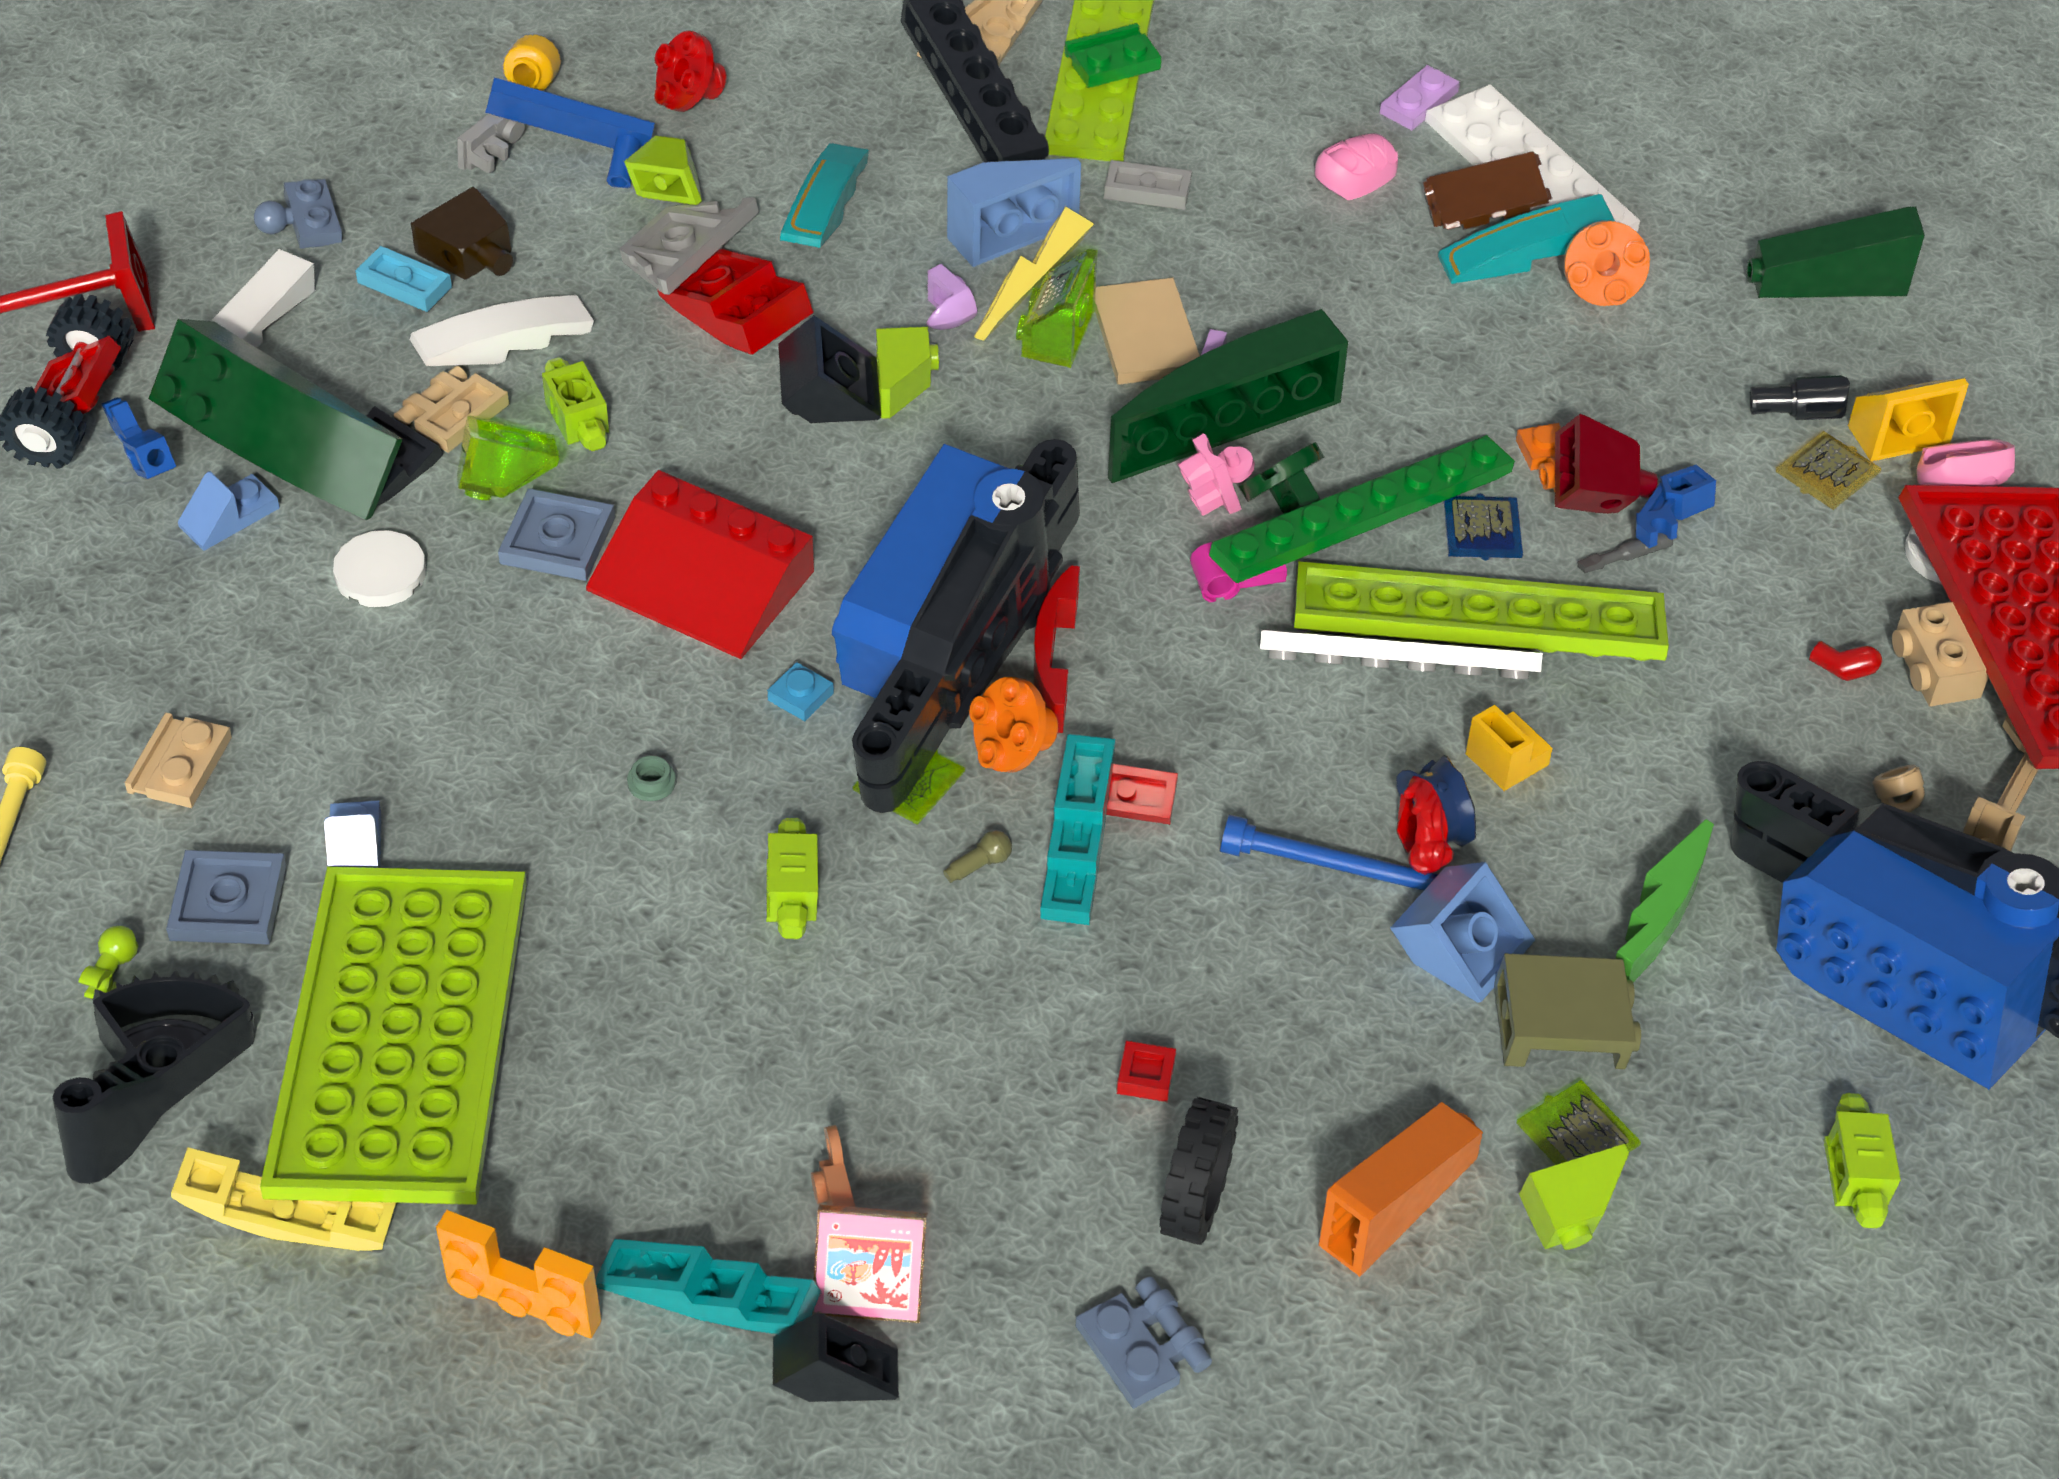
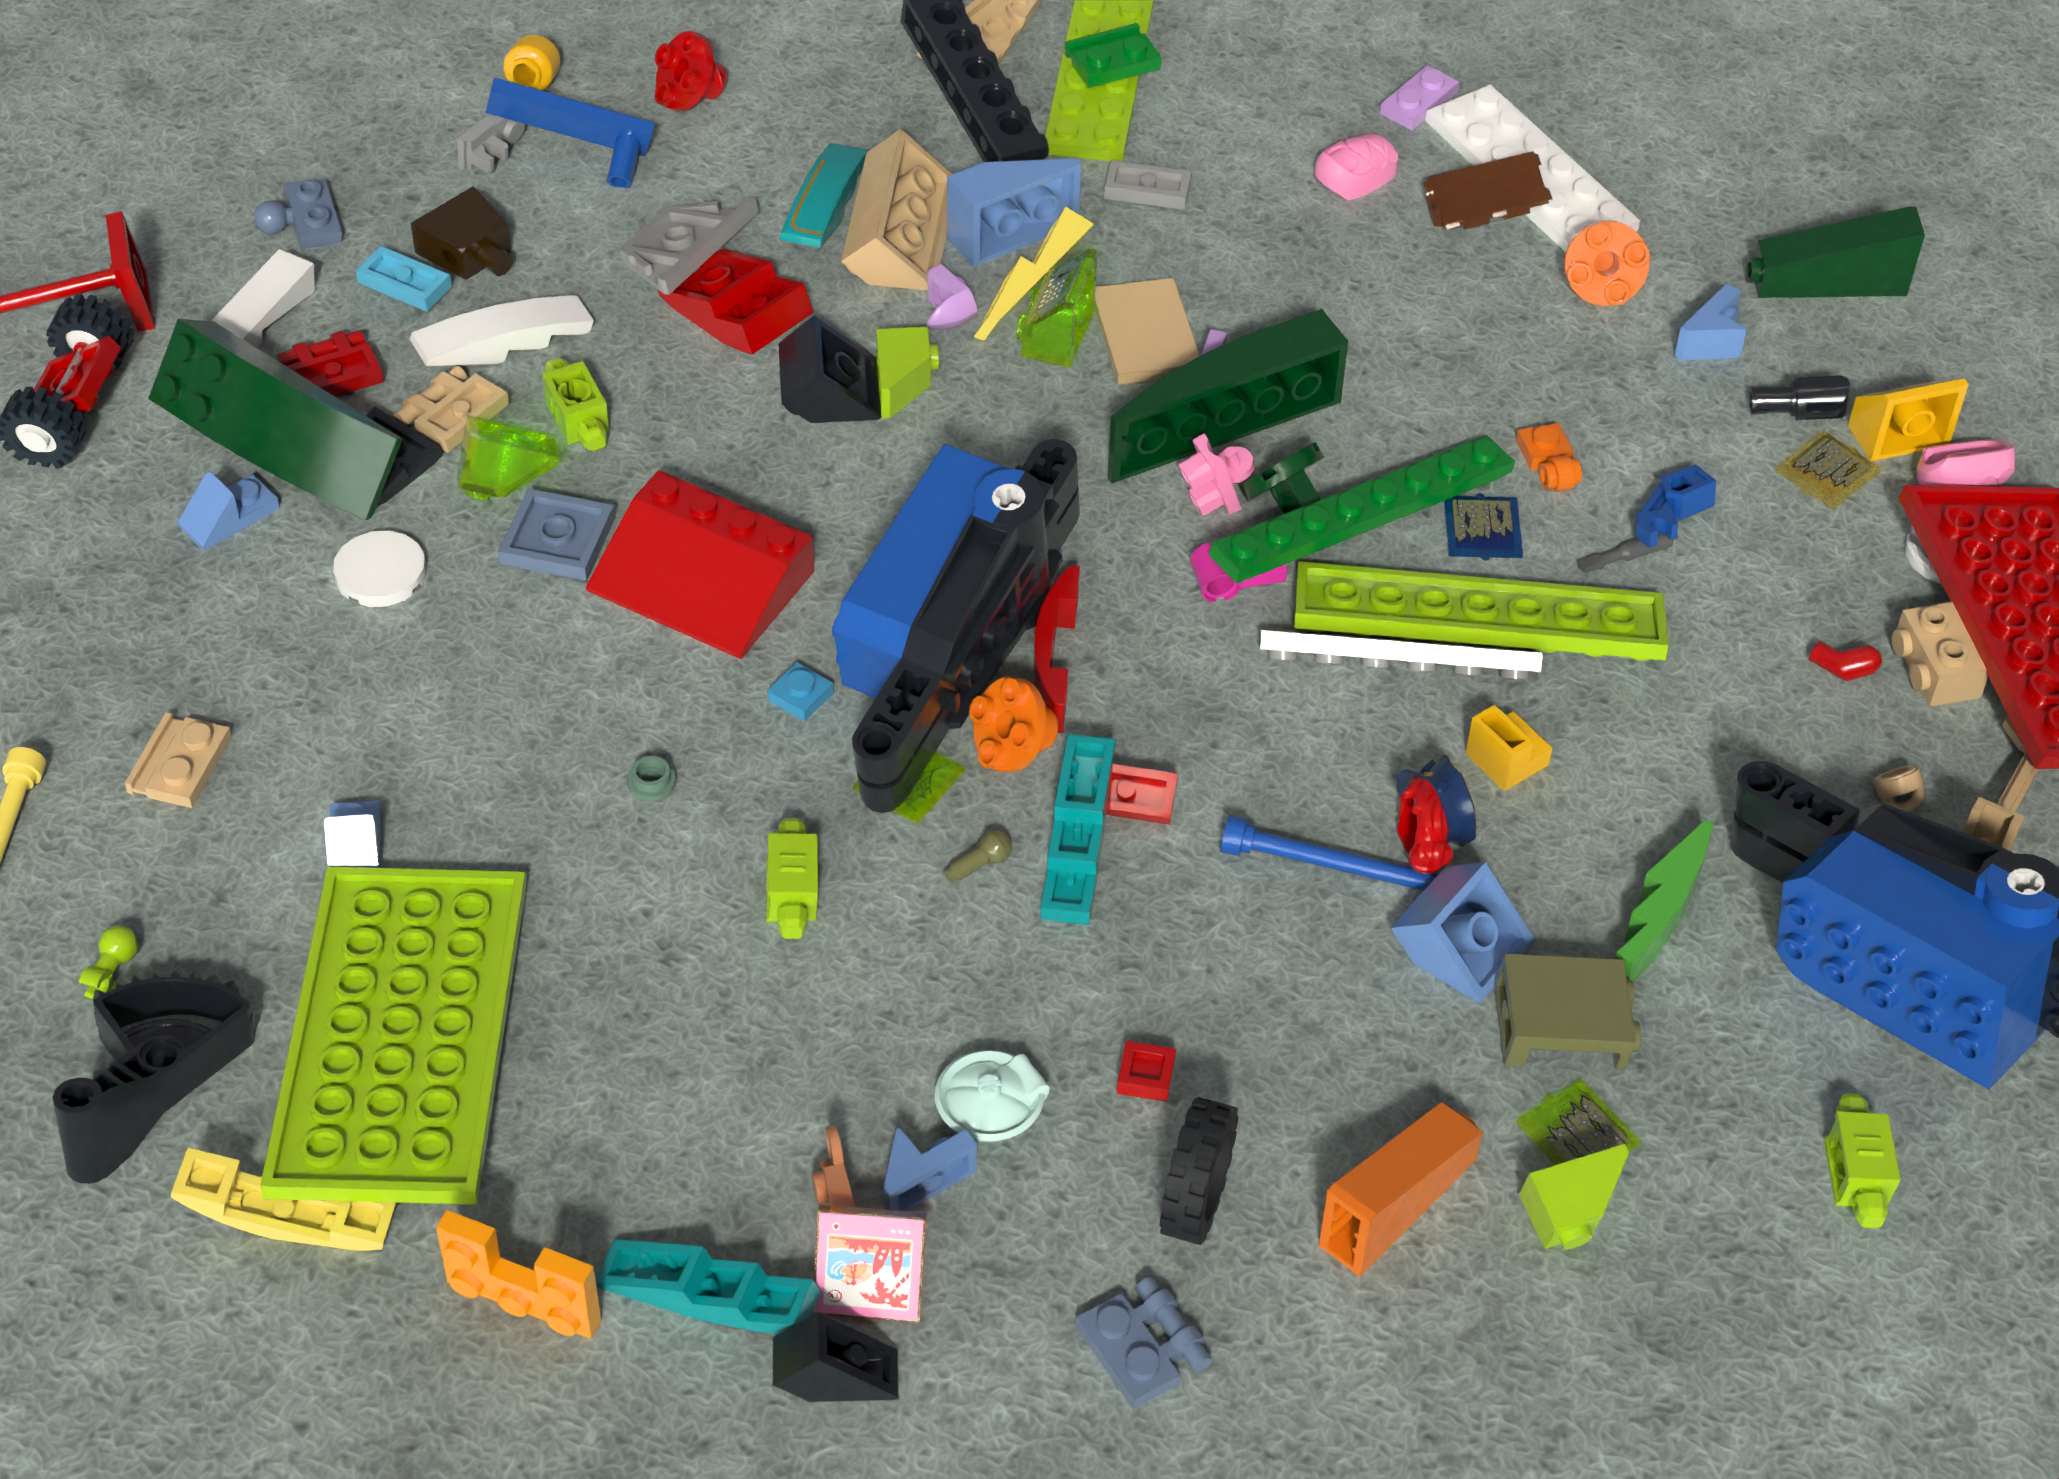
(145, 450): blue piece -> none
(226, 897): sand blue plate -> none
(336, 363): none -> red plate
(664, 171): lime slope -> none
(898, 215): none -> tan slope
(919, 1176): none -> medium blue slope
(990, 1094): none -> light aqua piece
(1517, 241): teal slope -> none
(1598, 468): dark red torso -> none
(1713, 329): none -> medium blue slope

